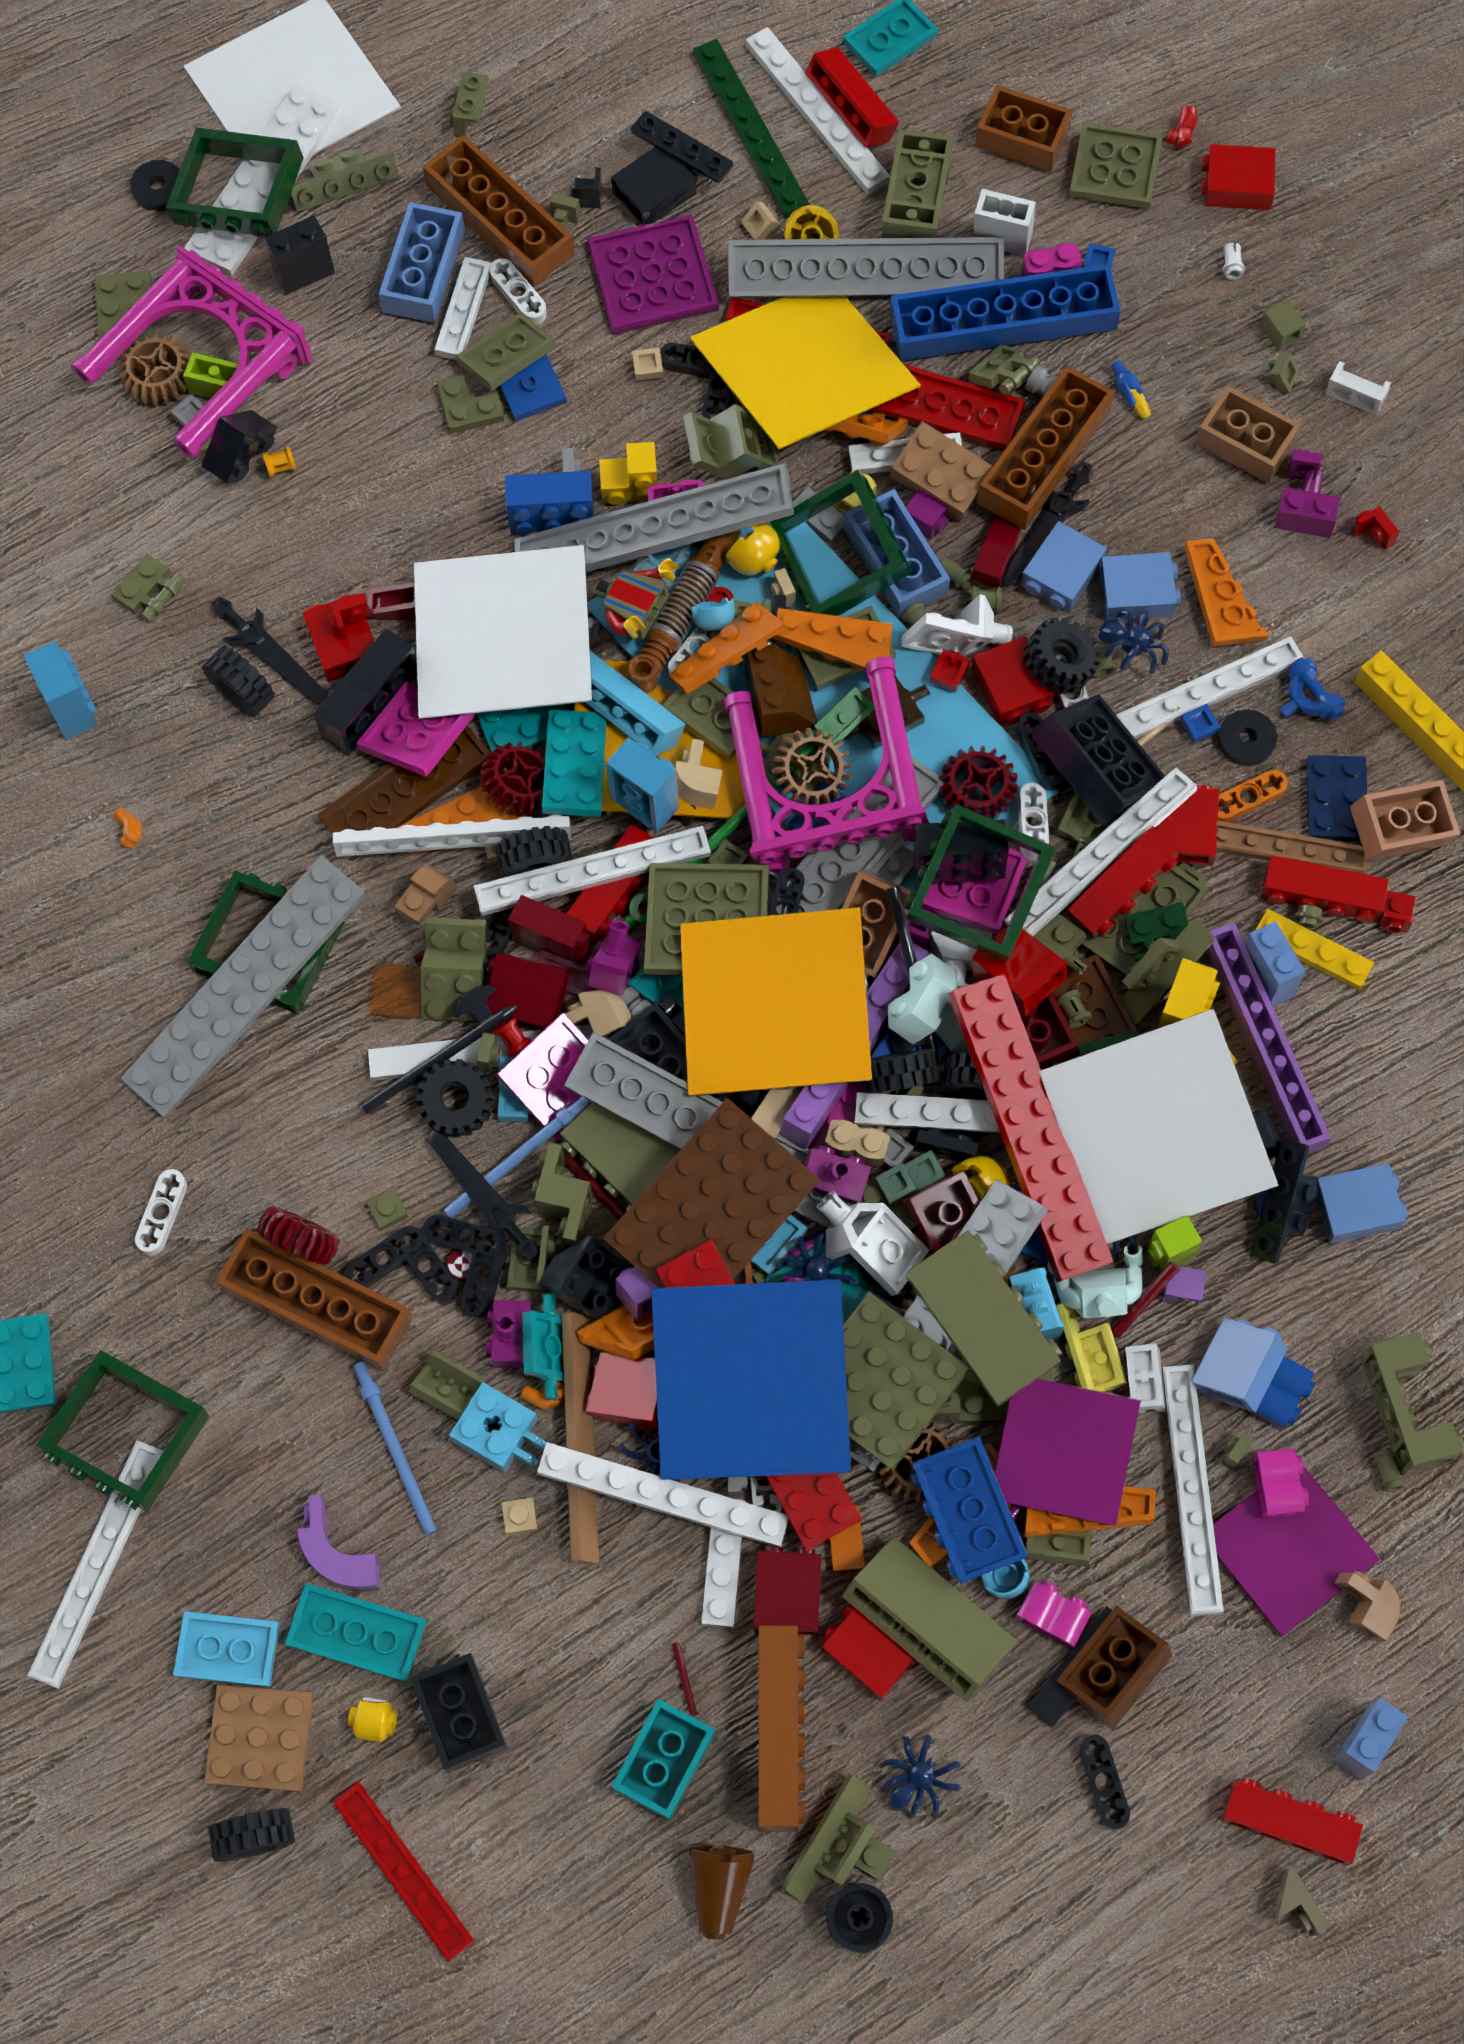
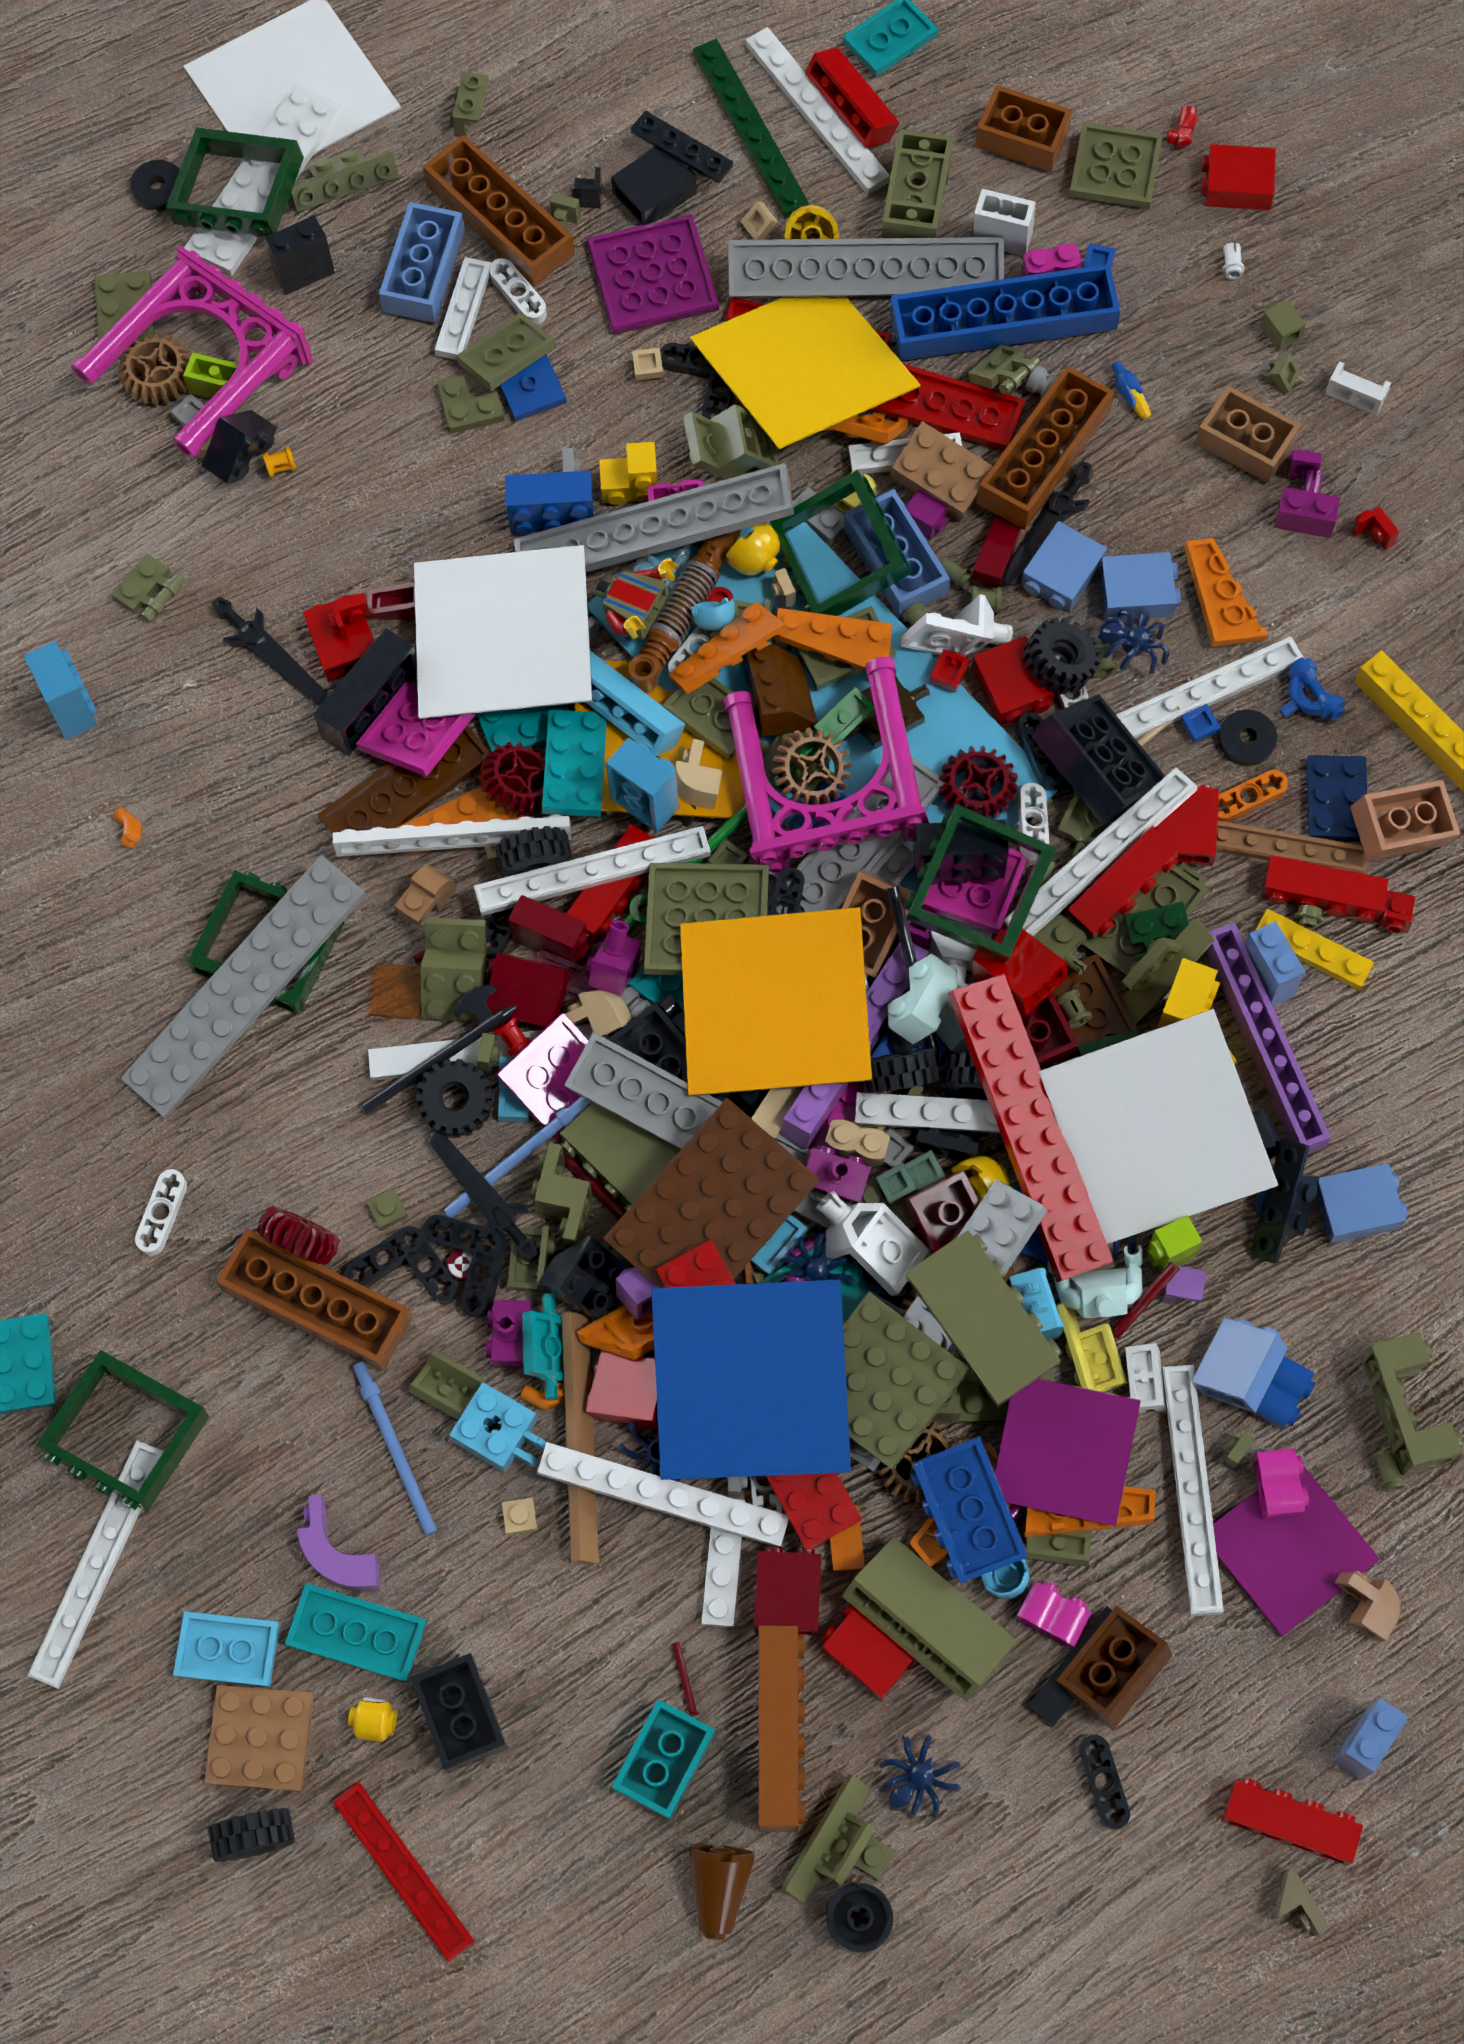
(238, 681): black tyre -> none

